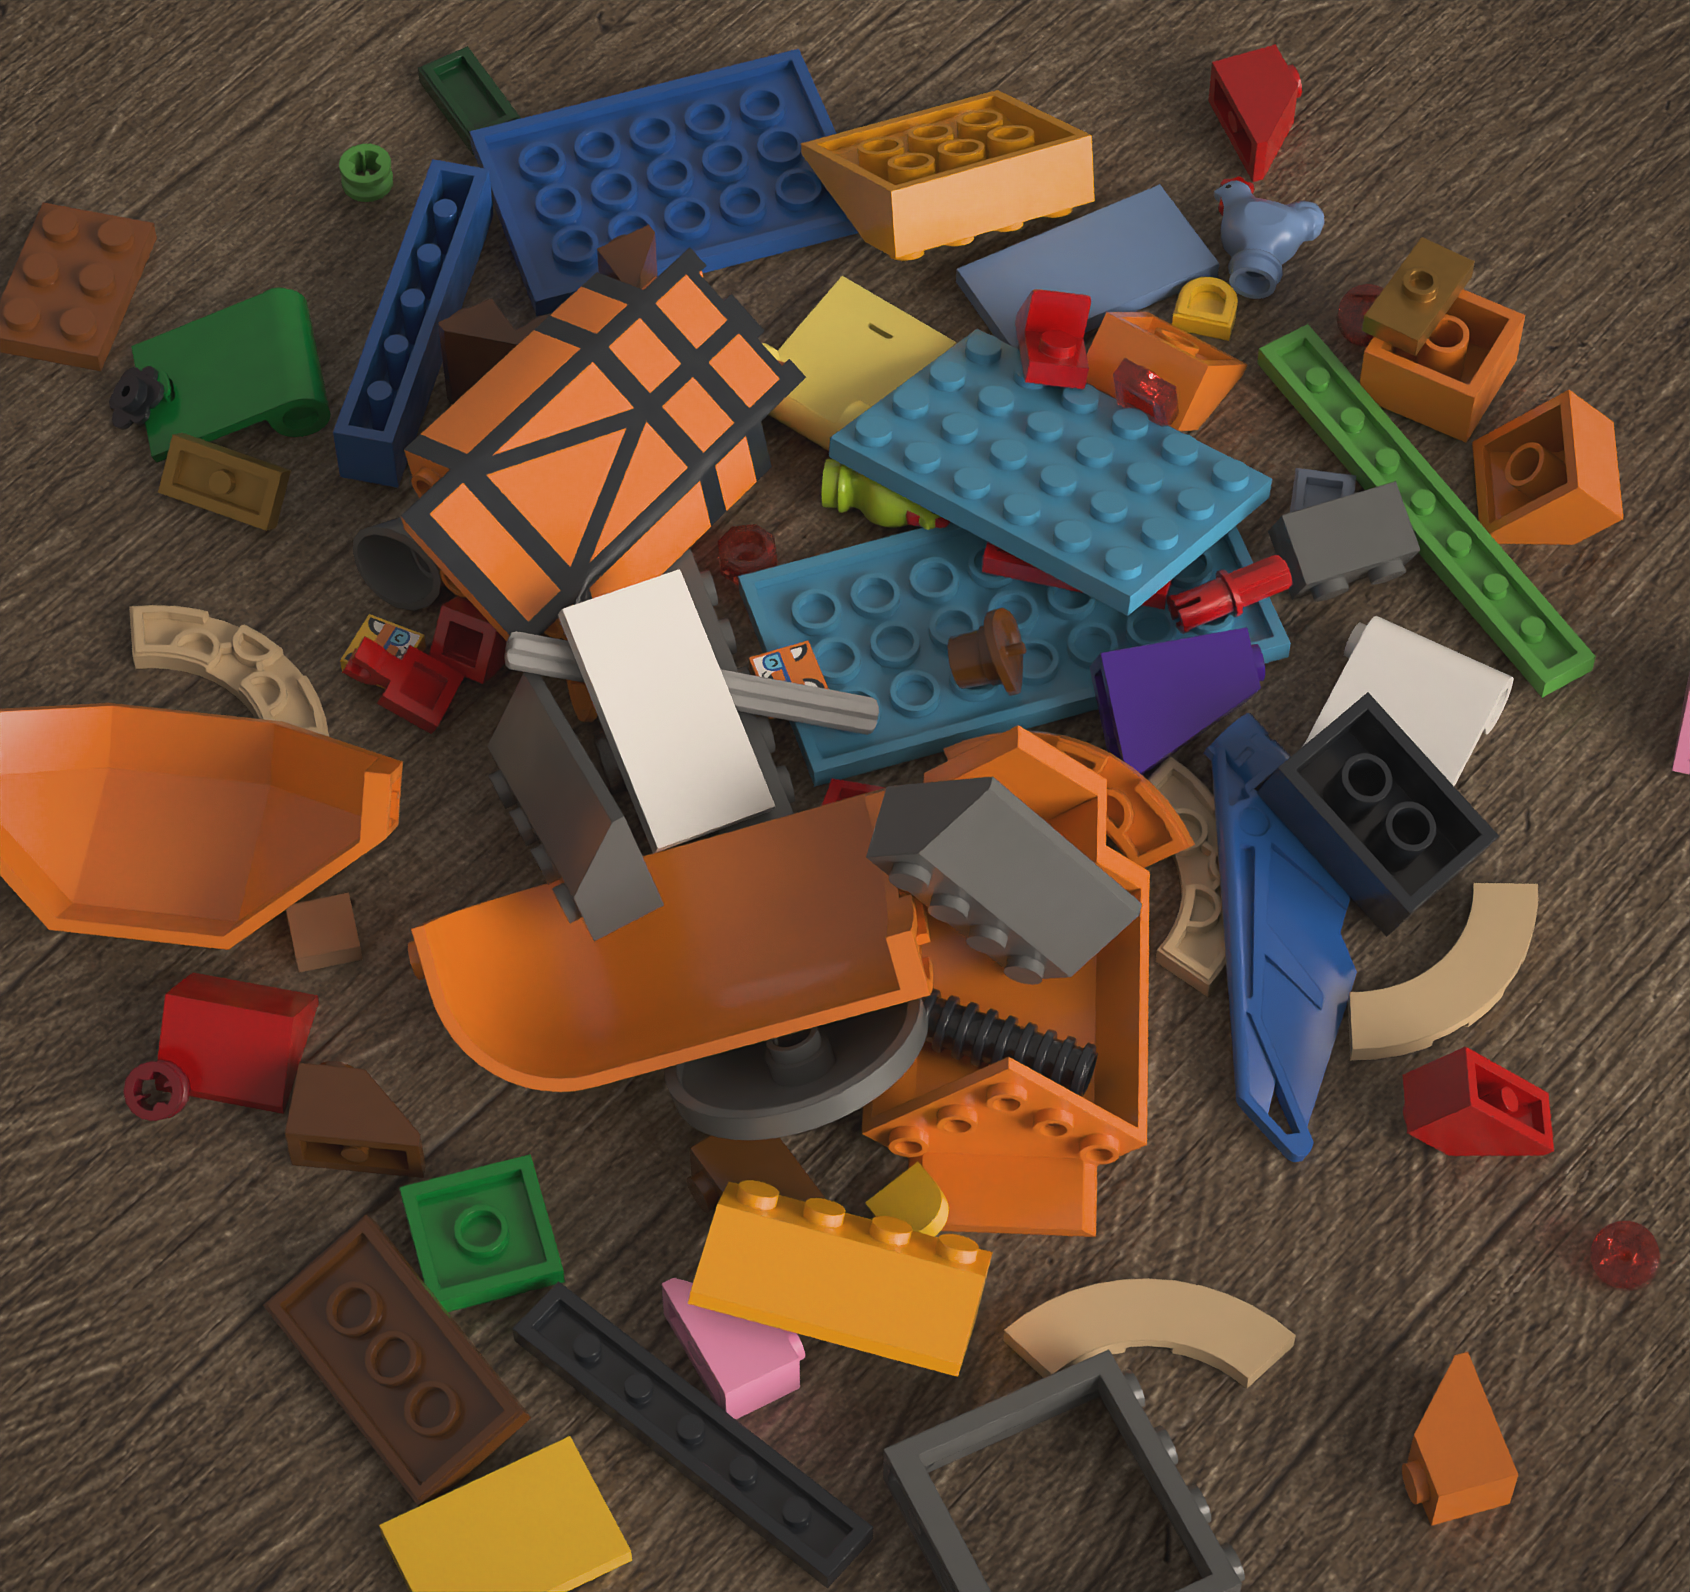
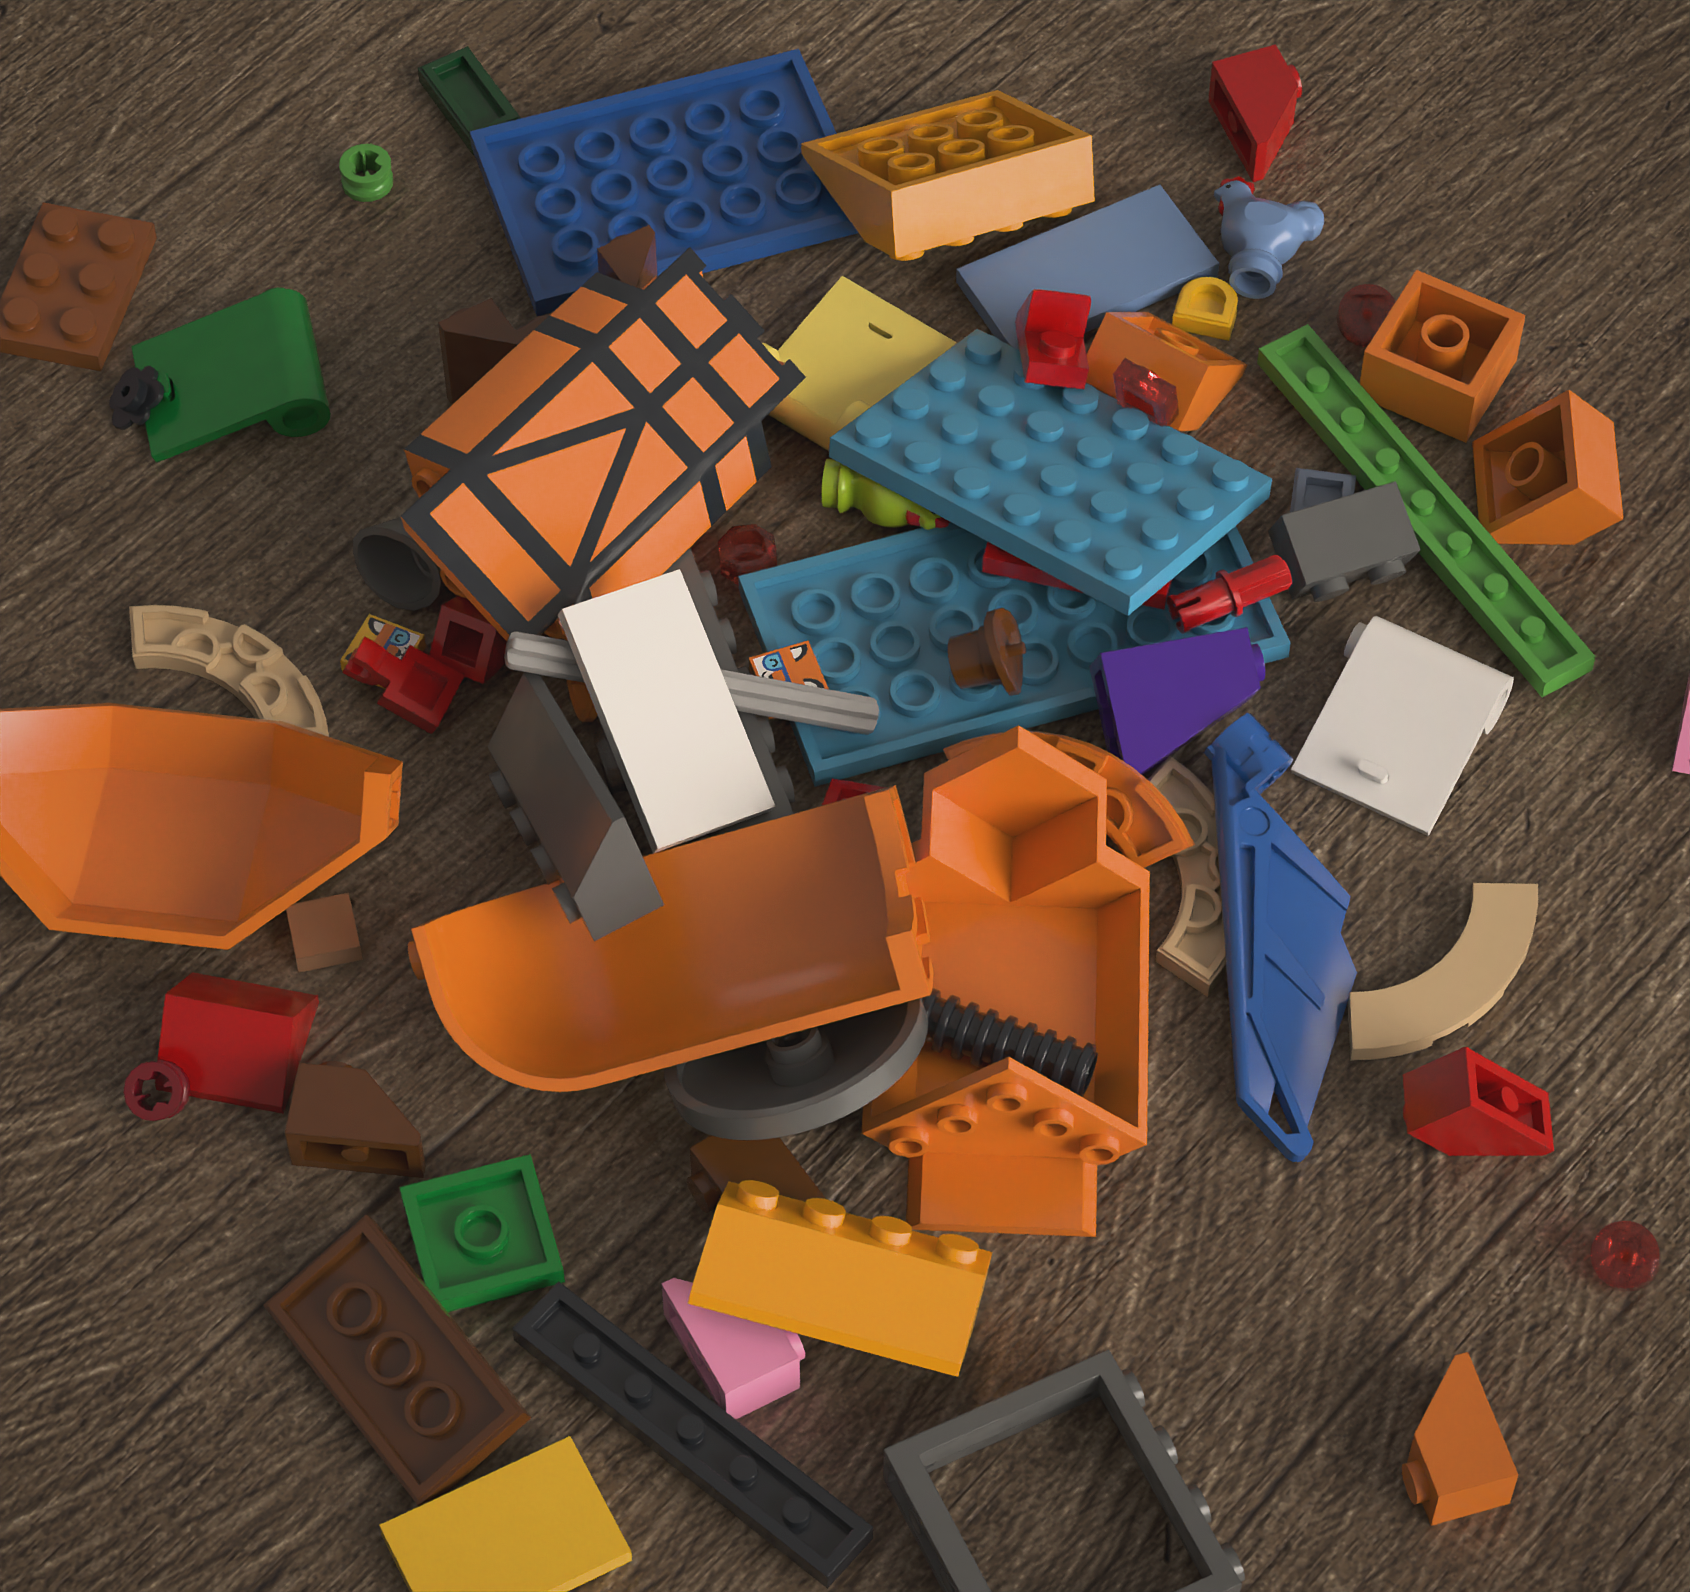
(224, 481): pearl gold plate -> none
(404, 340): blue brick -> none
(913, 1199): yellow tile -> none
(999, 876): dark grey slope -> none
(1150, 1313): tan tile -> none
(1377, 814): black brick -> none
(1418, 296): pearl gold plate -> none

